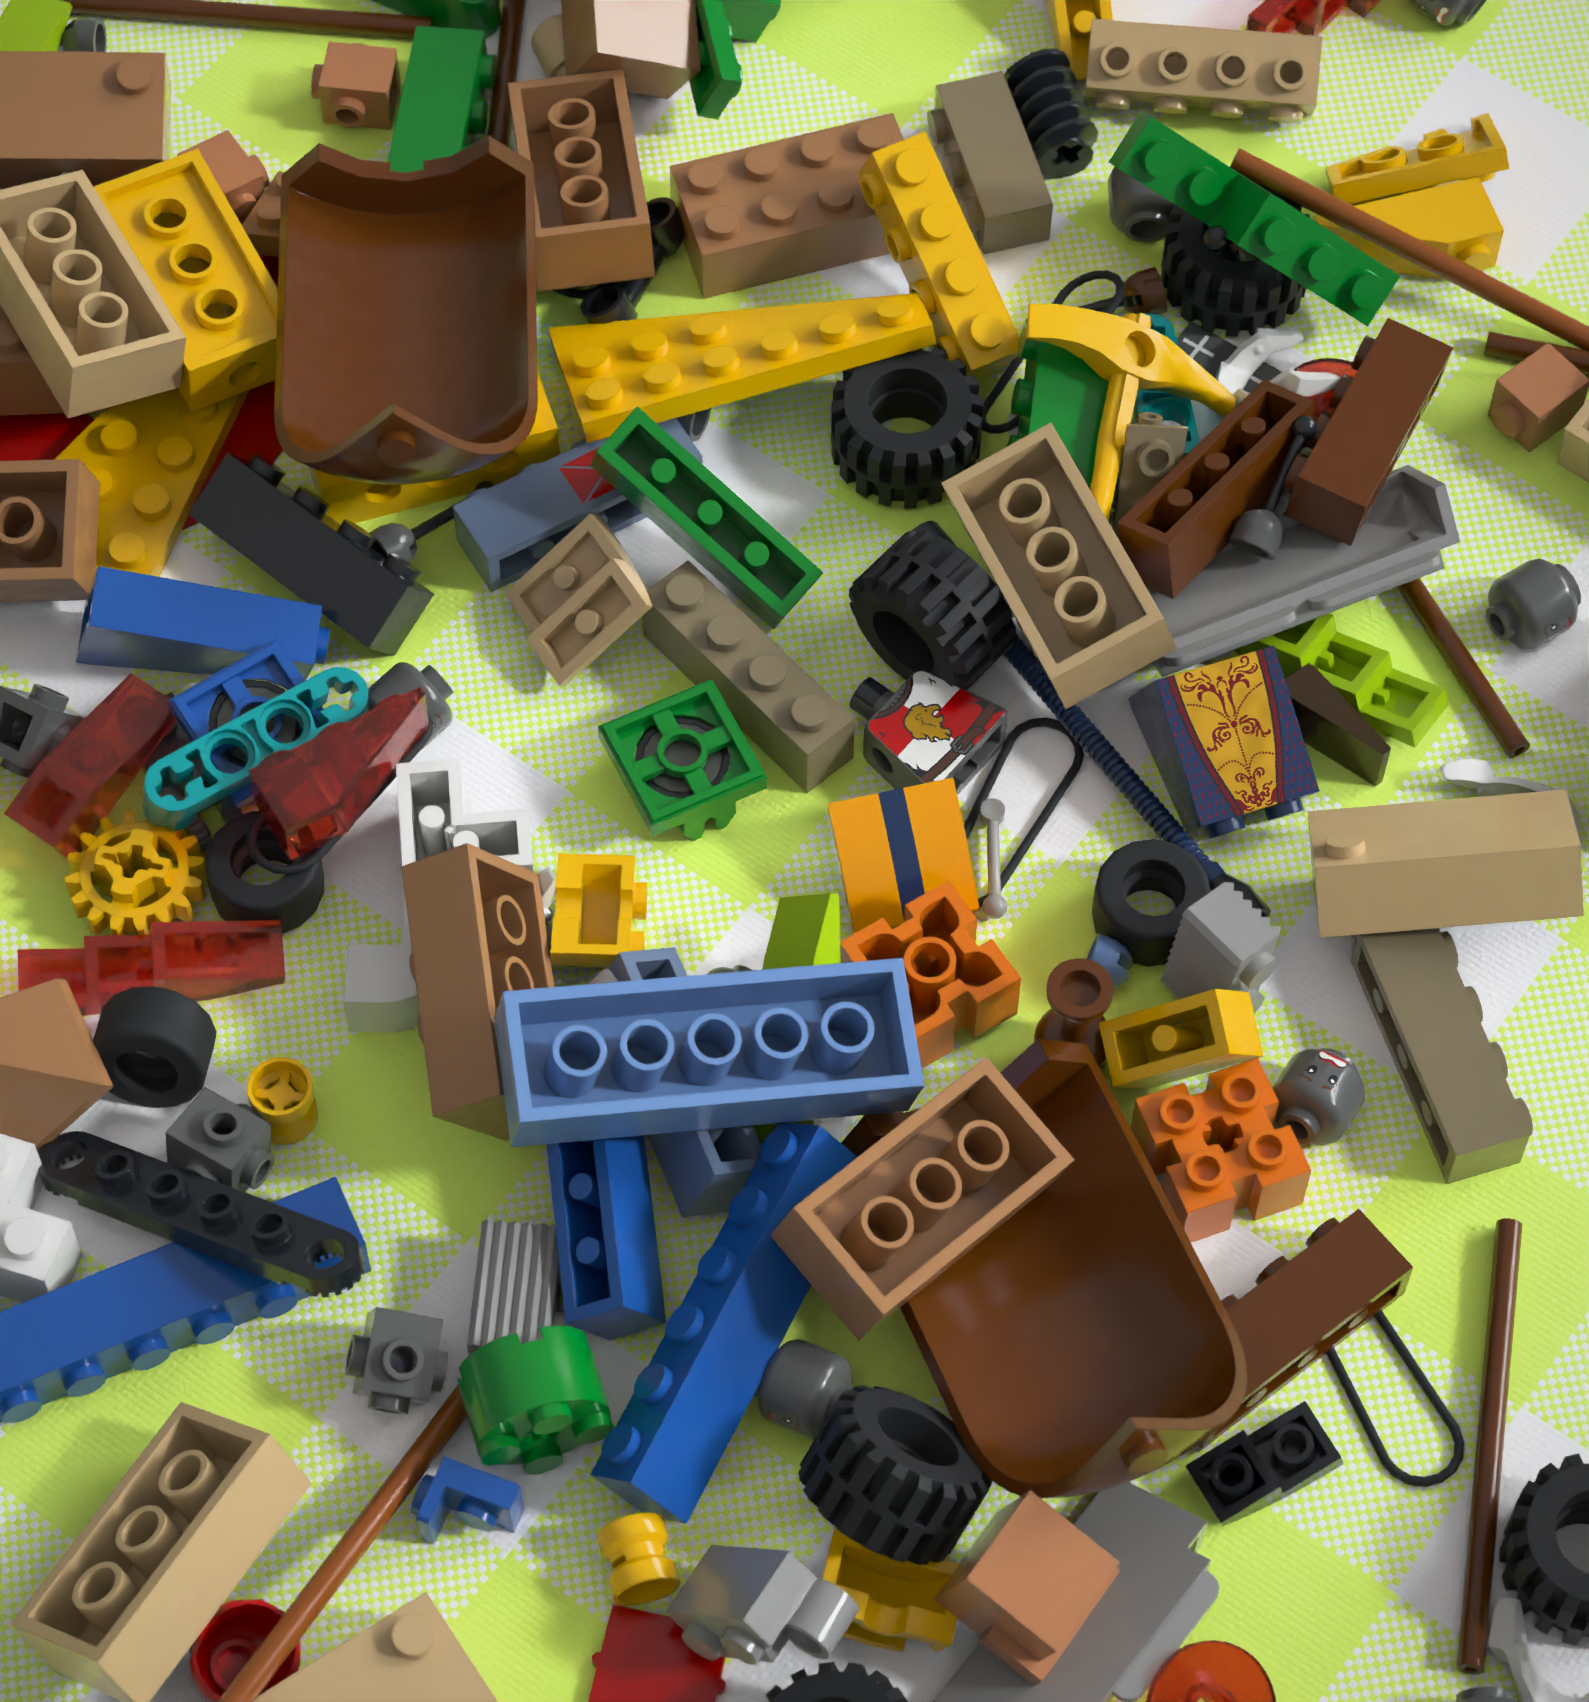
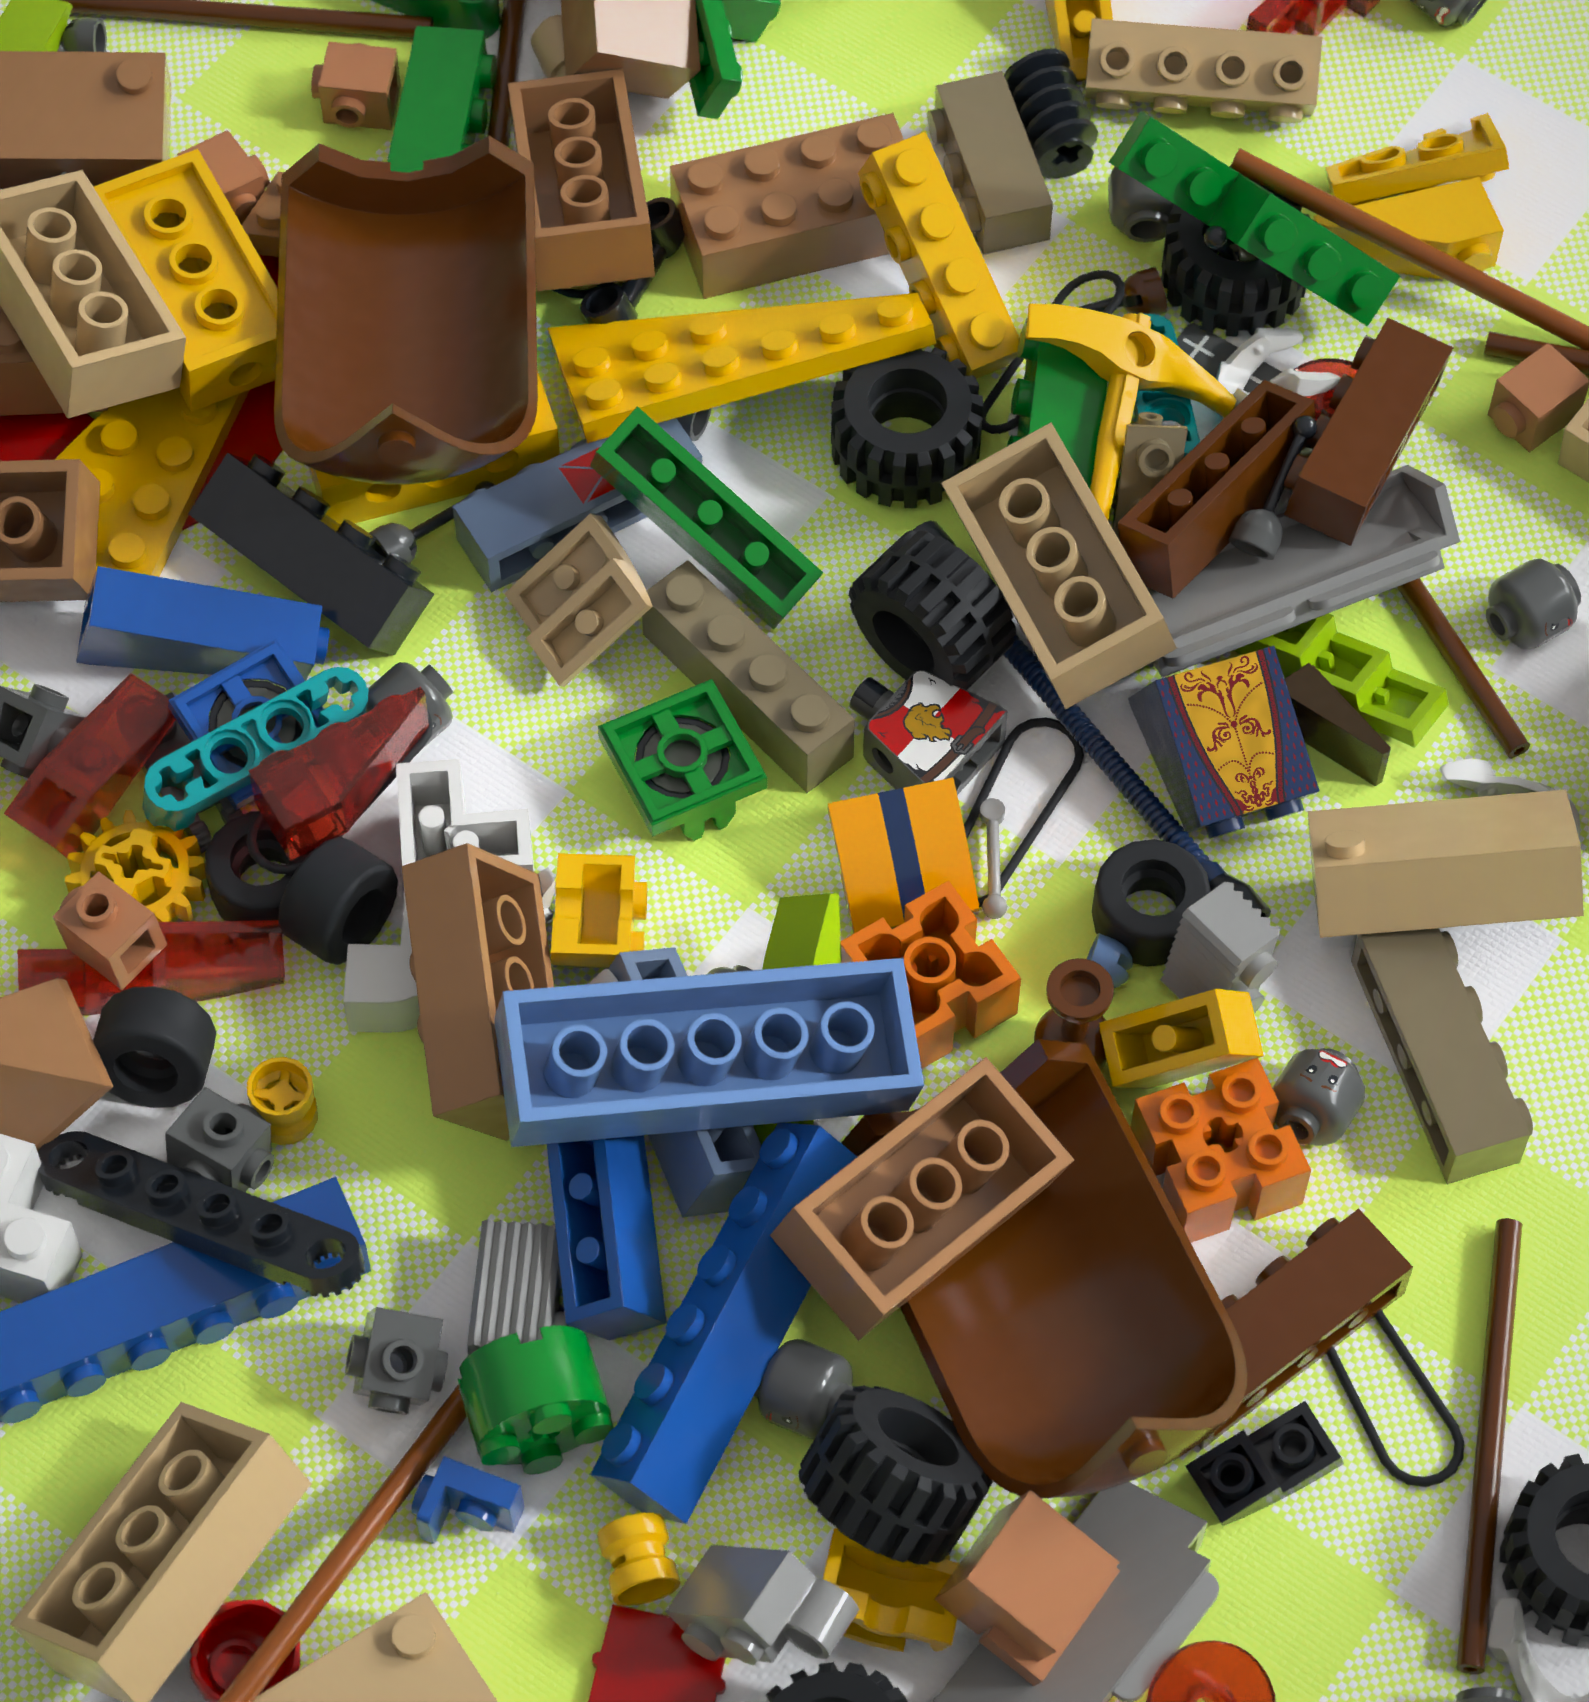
(109, 930): none -> nougat brick
(337, 899): none -> black tyre

